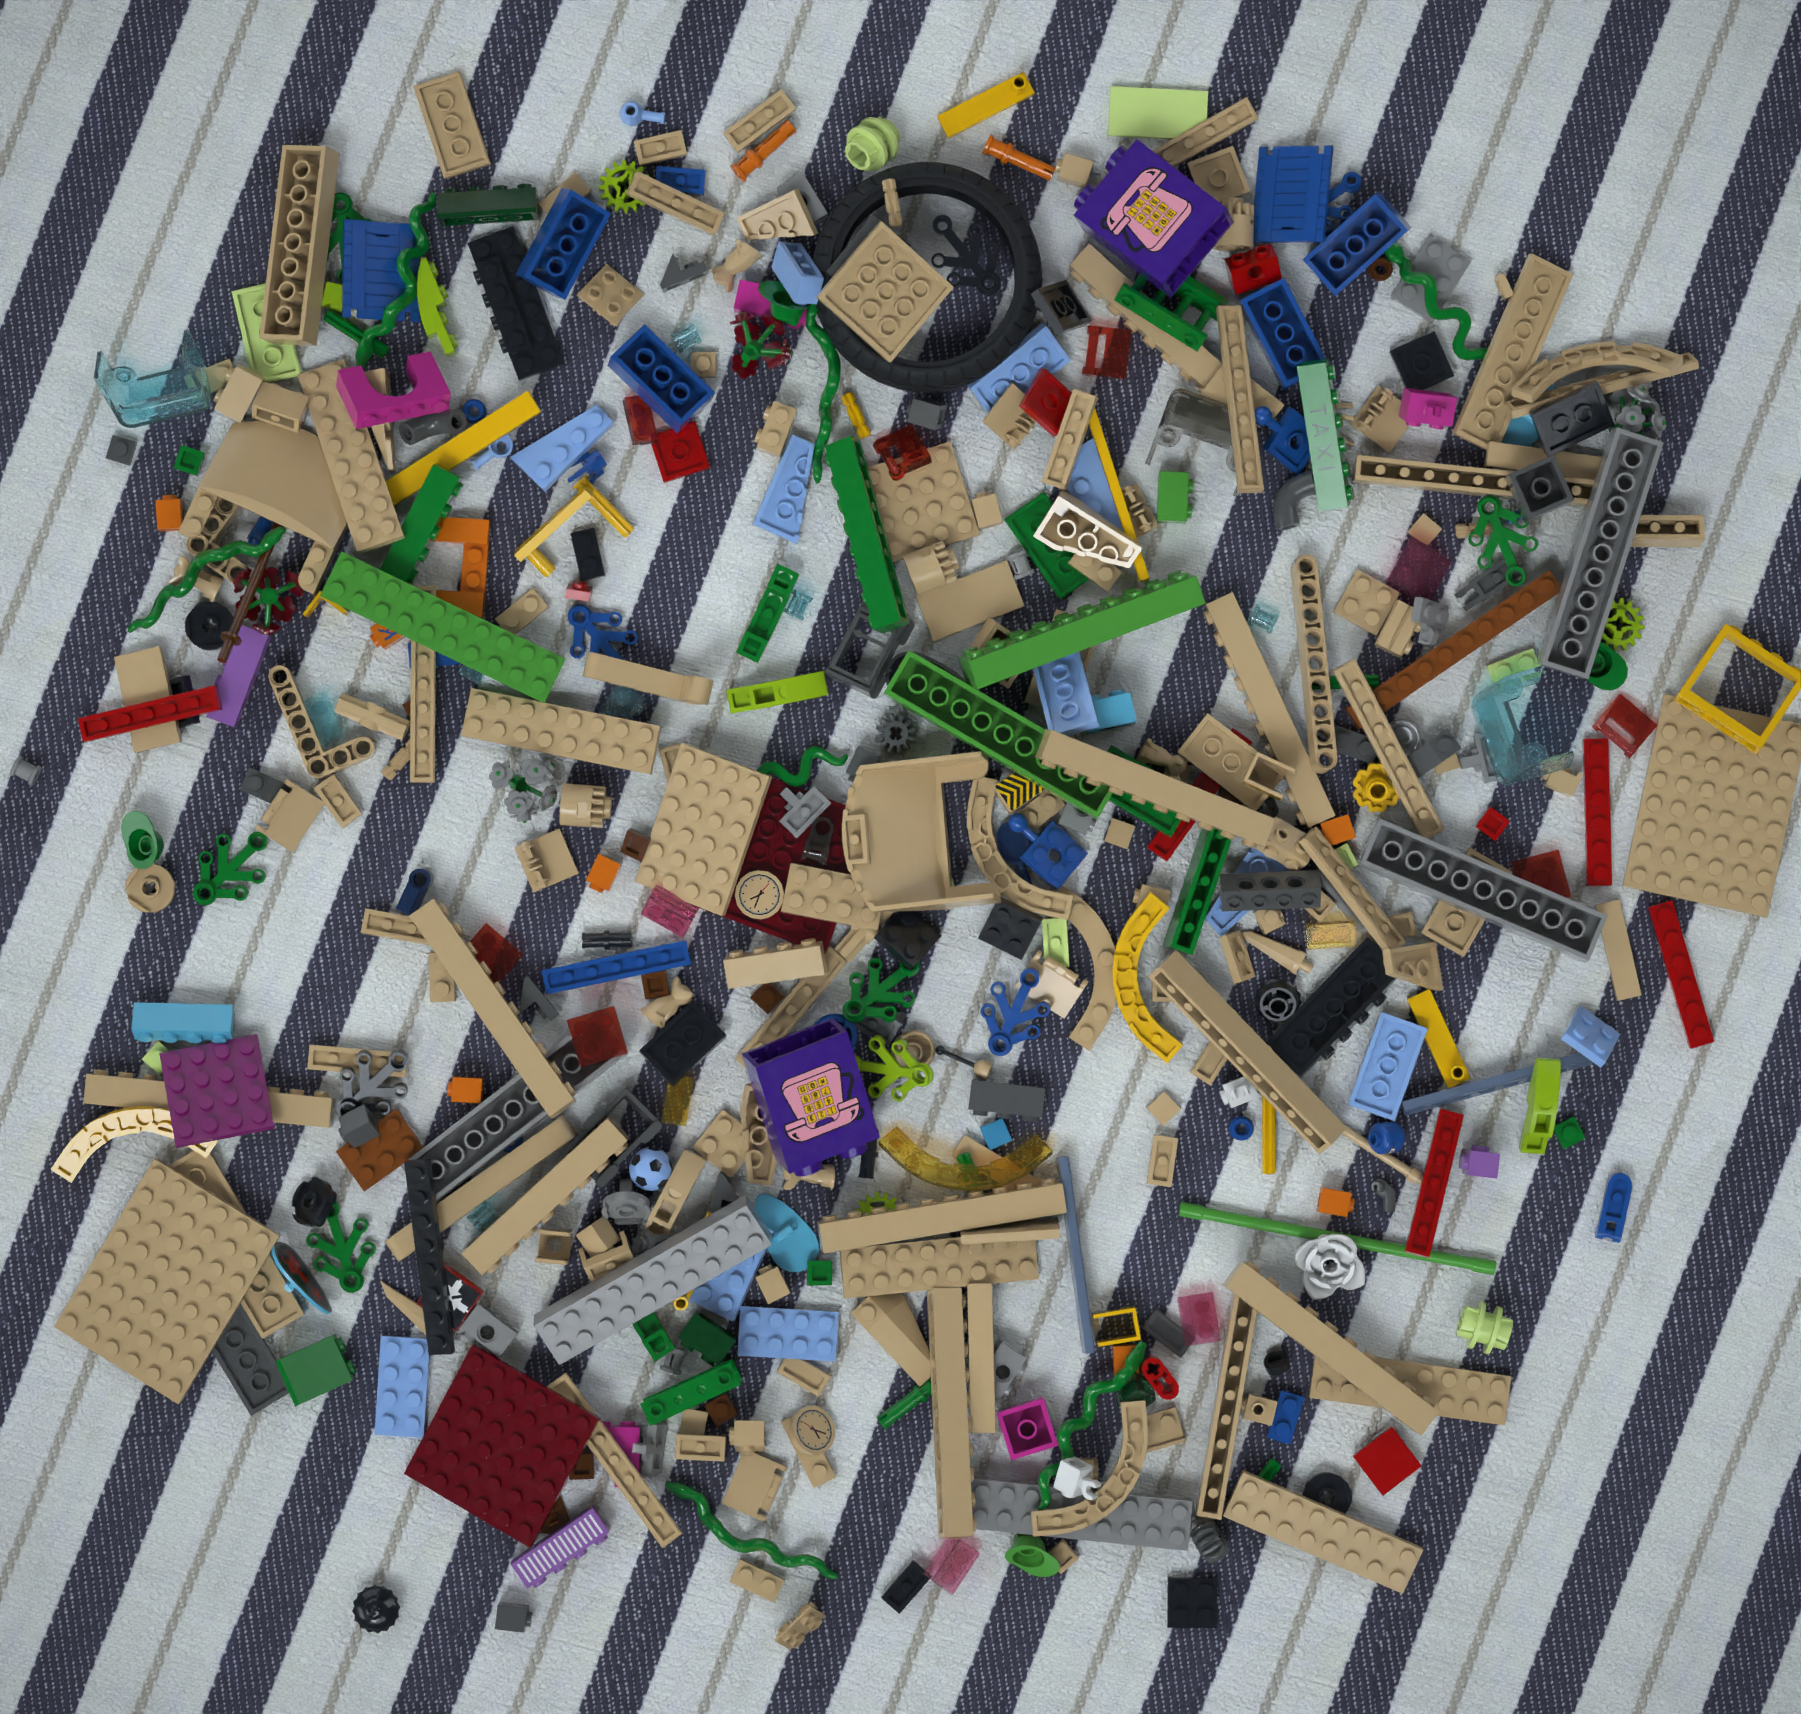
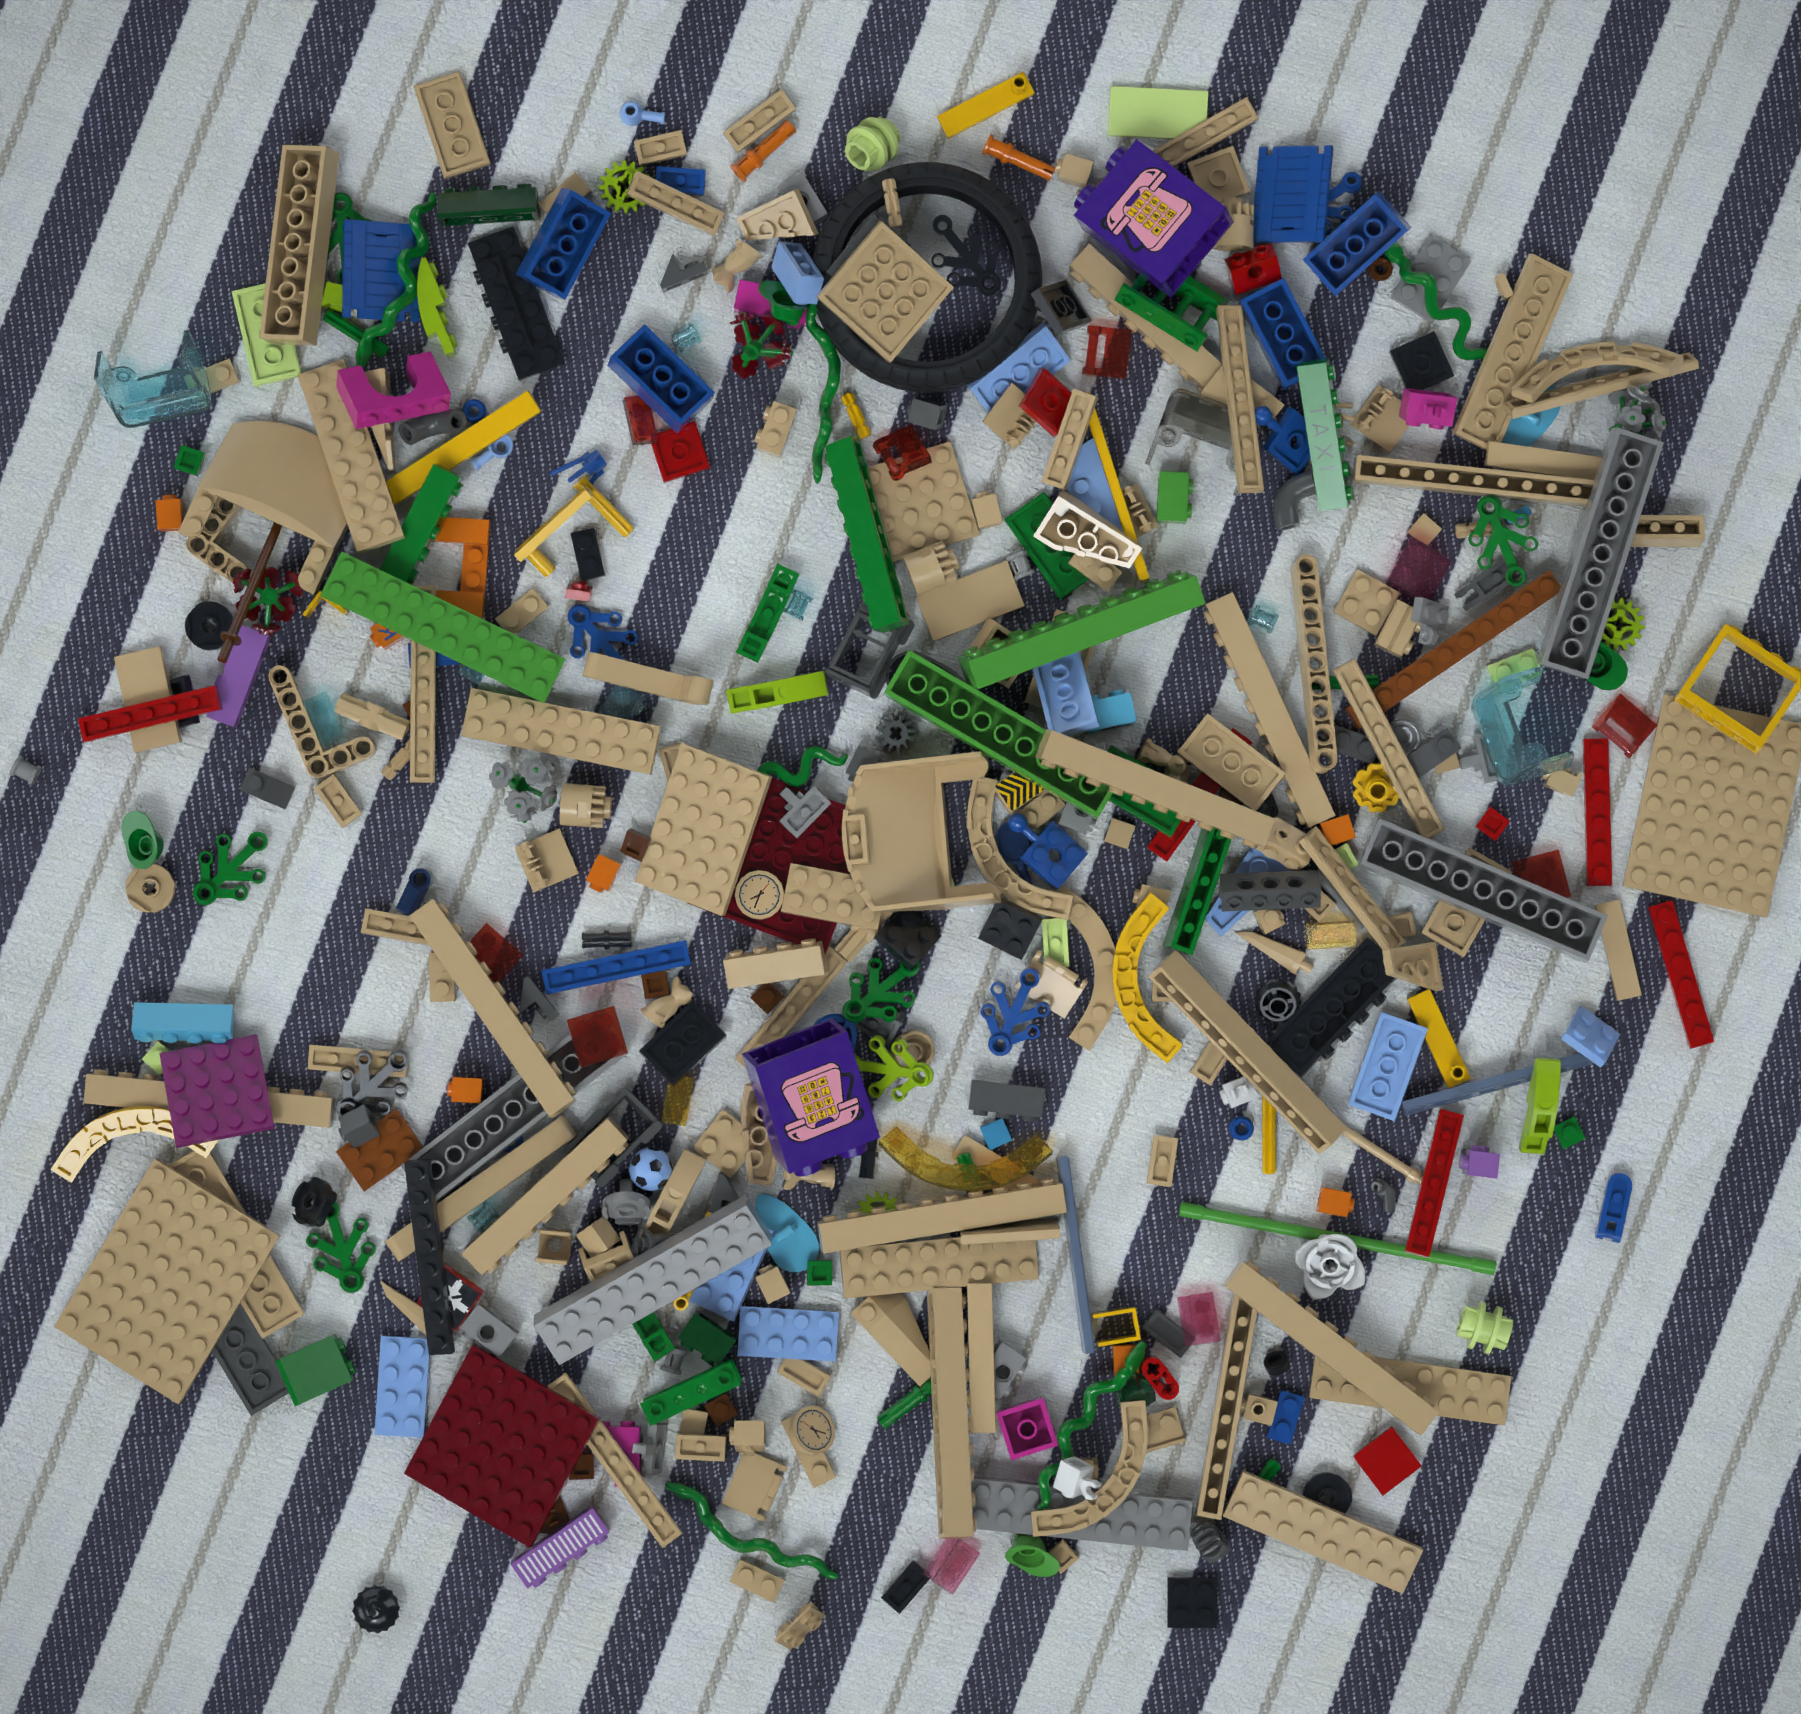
(121, 450): dark grey plate -> none
(200, 560): green animal -> none
(205, 582): tan animal -> none
(239, 392): tan brick -> none
(260, 528): blue cone -> none
(280, 406): tan brick -> none
(290, 816): tan piece -> none
(299, 1276): shield -> none
(513, 1617): dark grey brick -> none
(557, 451): light blue wing -> none
(610, 295): tan hinge -> none
(669, 911): clear pink plate -> none
(704, 364): tan plate -> none
(784, 499): light blue wing -> none
(818, 842): clear smoke piece -> none
(981, 1068): hinge -> none
(1163, 1108): tan tile -> none
(1237, 957): tan plate -> none
(1259, 756): tan piece -> none
(1386, 1137): blue head -> none
(1539, 488): dark grey brick -> none
(1571, 418): black plate -> none

